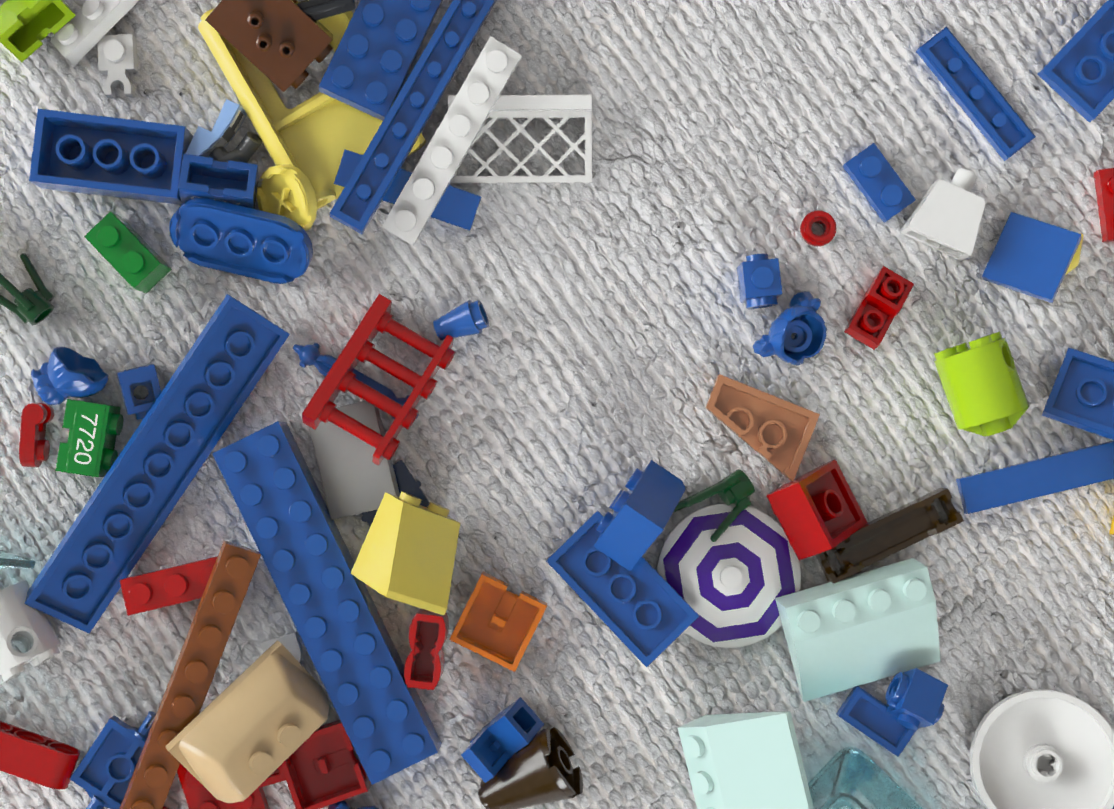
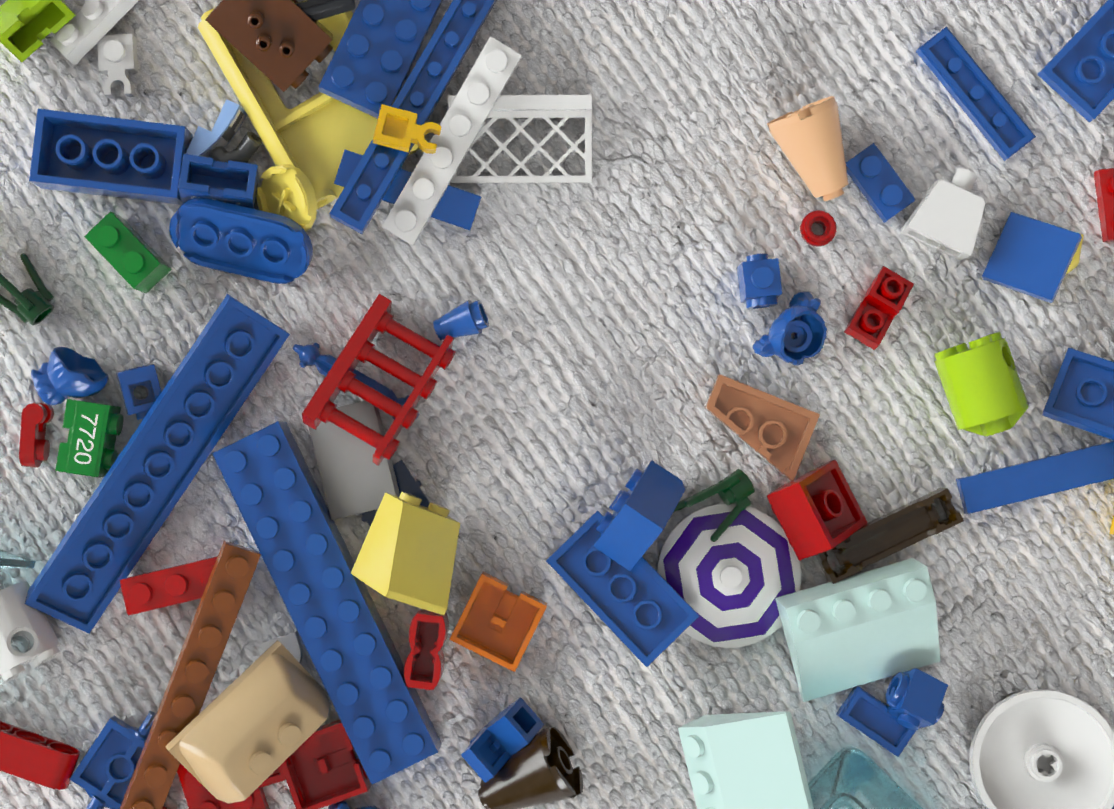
(399, 129): none -> yellow plate
(814, 146): none -> light nougat cone

